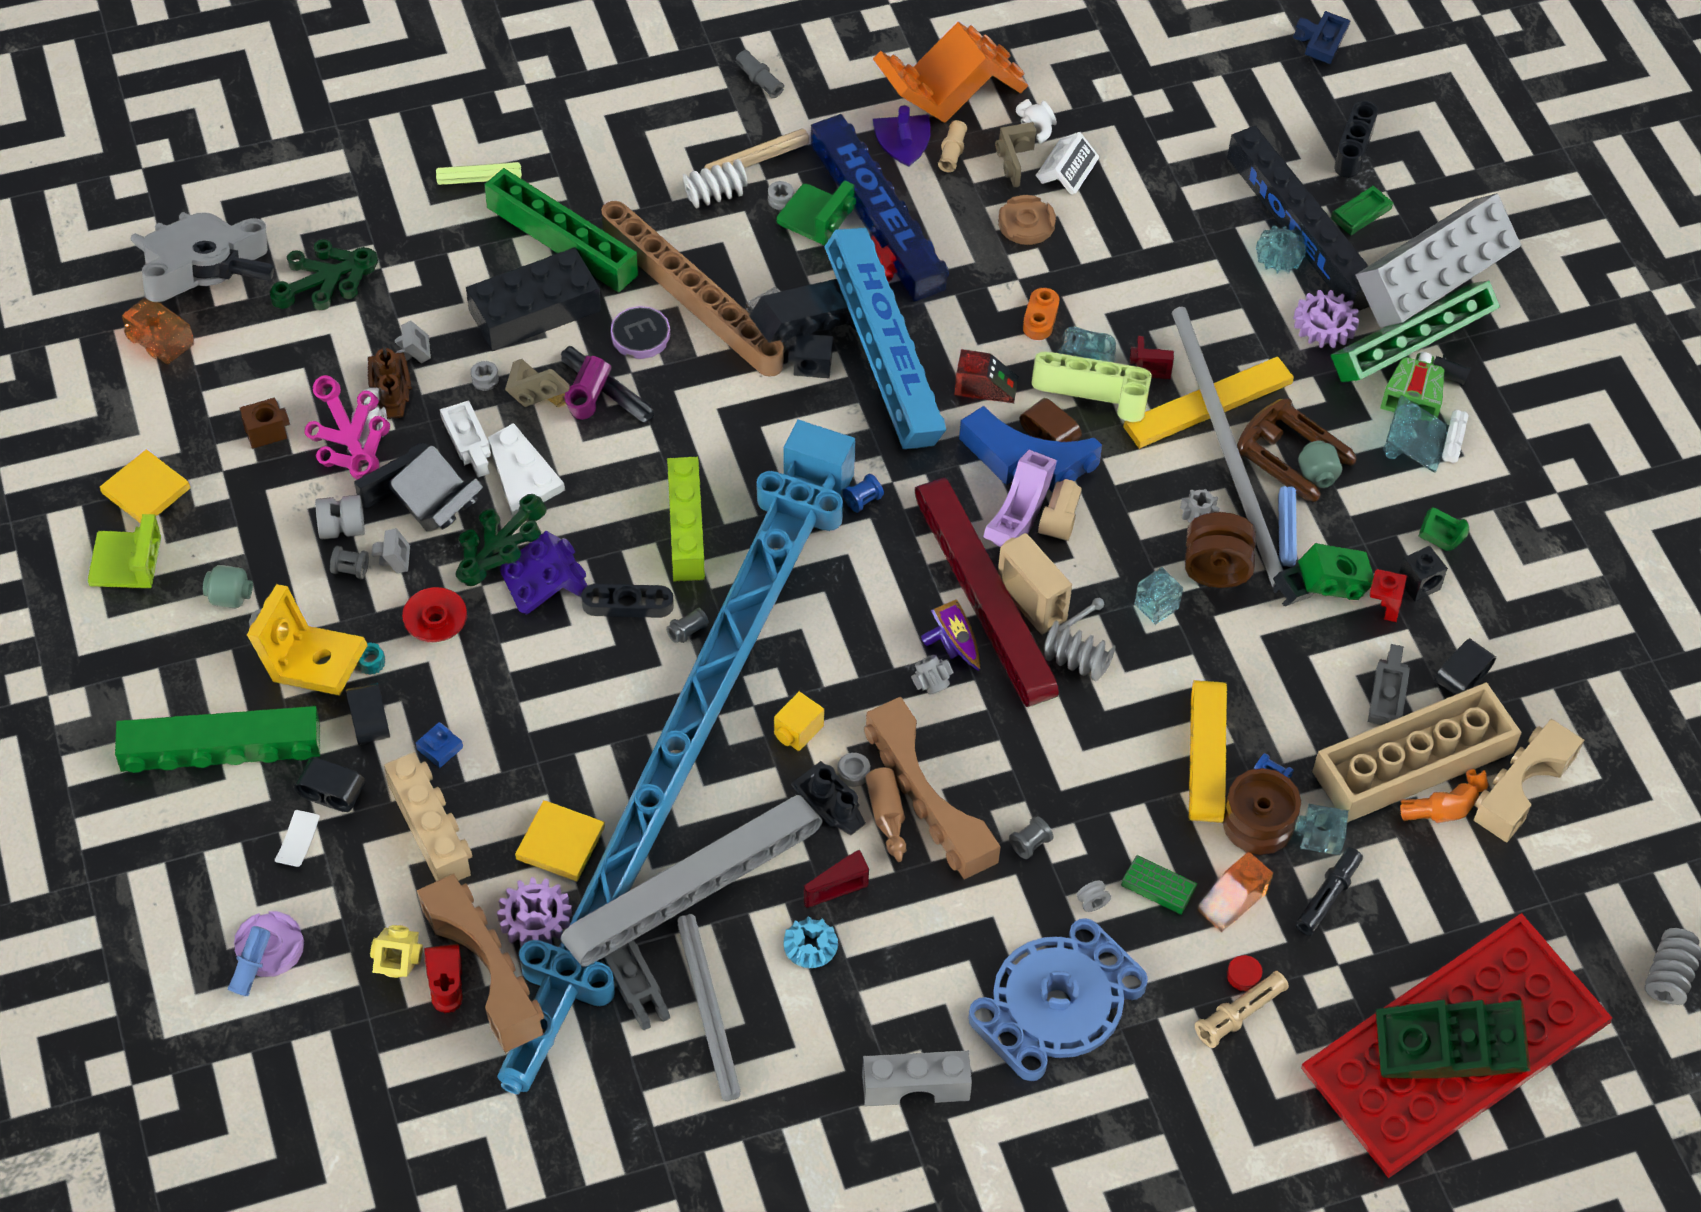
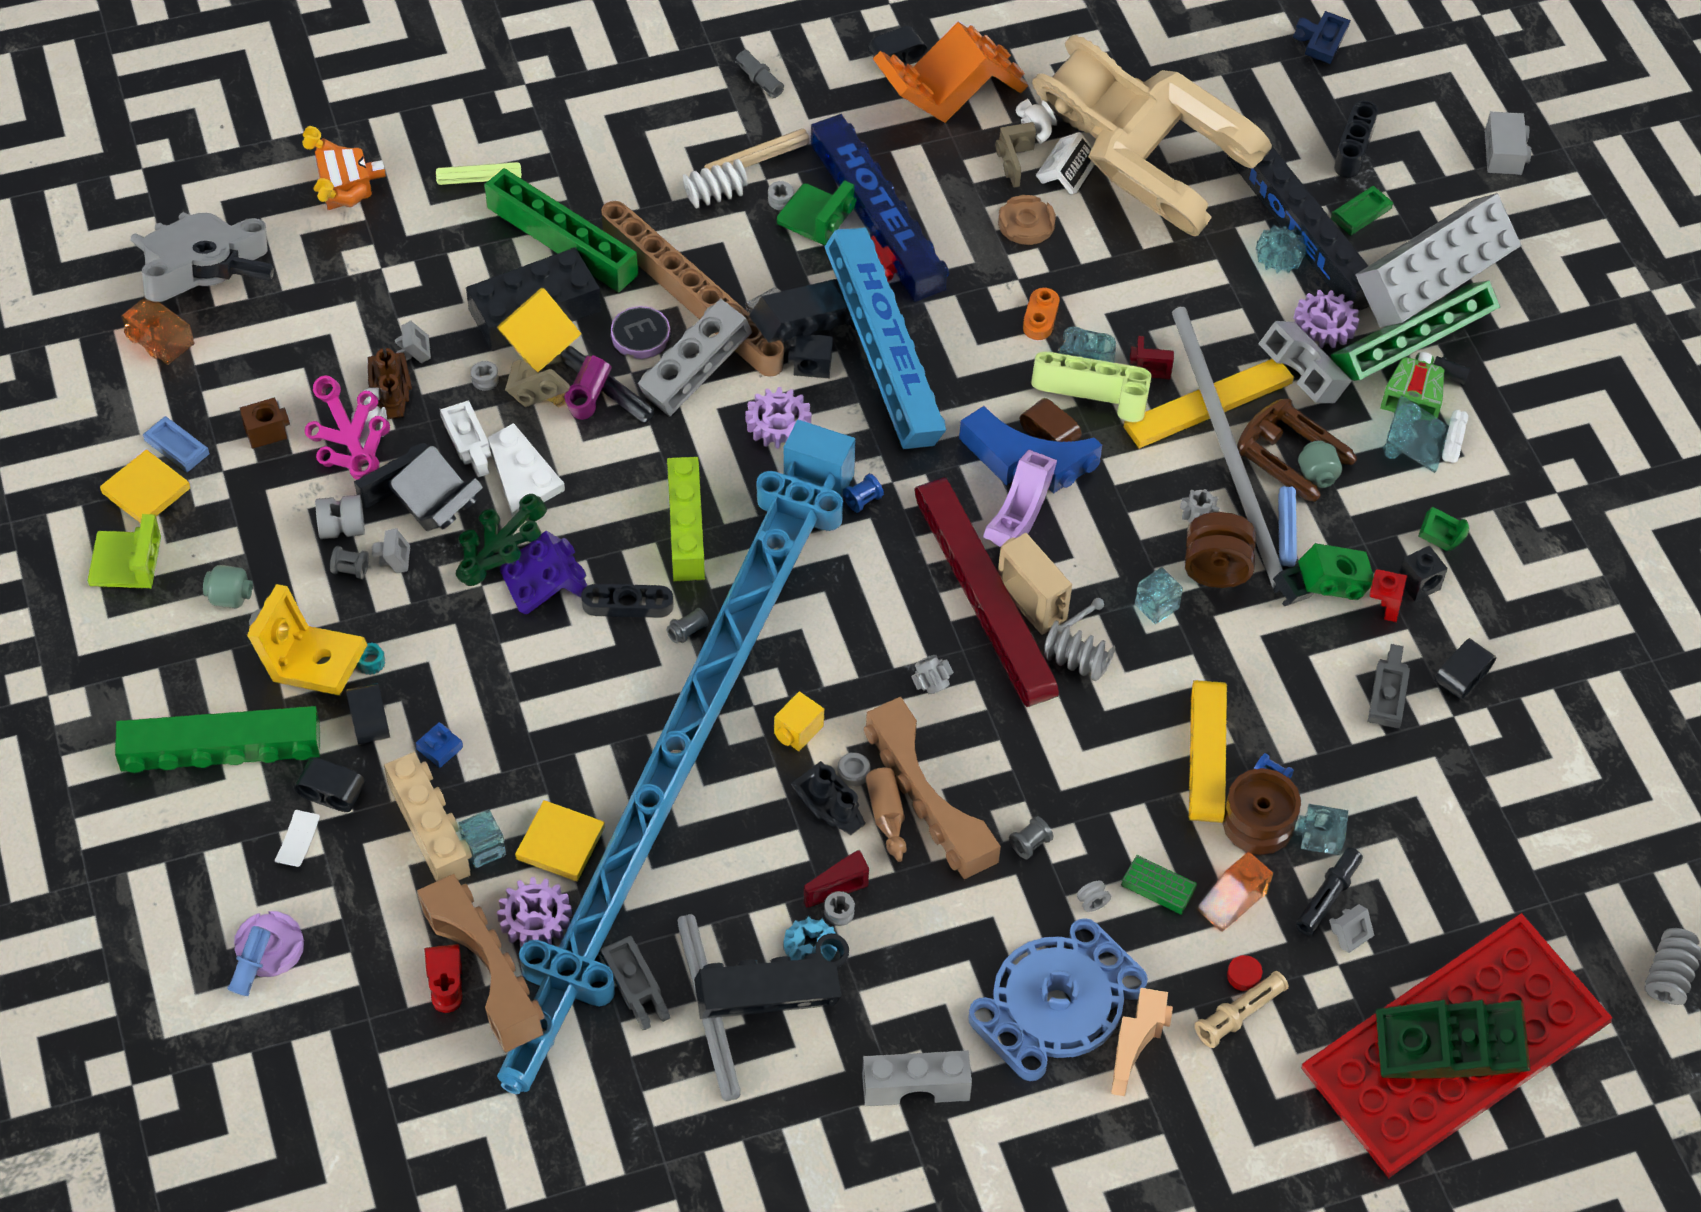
(176, 444): none -> medium blue tile
(341, 170): none -> torso
(358, 262): dark green plant -> none
(388, 958): light yellow brick -> none
(431, 605): red dish -> none
(483, 838): none -> clear light blue brick
(539, 330): none -> yellow tile
(690, 880): light grey beam -> none
(692, 372): none -> light grey brick
(773, 985): none -> black hinge
(778, 415): none -> lavender gear
(835, 918): none -> light grey bush
(902, 43): none -> black beam
(903, 136): dark purple shield -> none
(952, 146): tan pin -> none
(954, 633): shield -> none
(985, 377): clear red slope -> none
(1060, 514): tan piece -> none
(1135, 116): none -> tan arm
(1137, 1032): none -> light nougat slope
(1319, 374): none -> light grey arch
(1352, 928): none -> light grey tile
(1416, 751): tan brick -> none
(1447, 806): orange arm -> none
(1507, 143): none -> light grey brick
(1549, 753): tan arch -> none

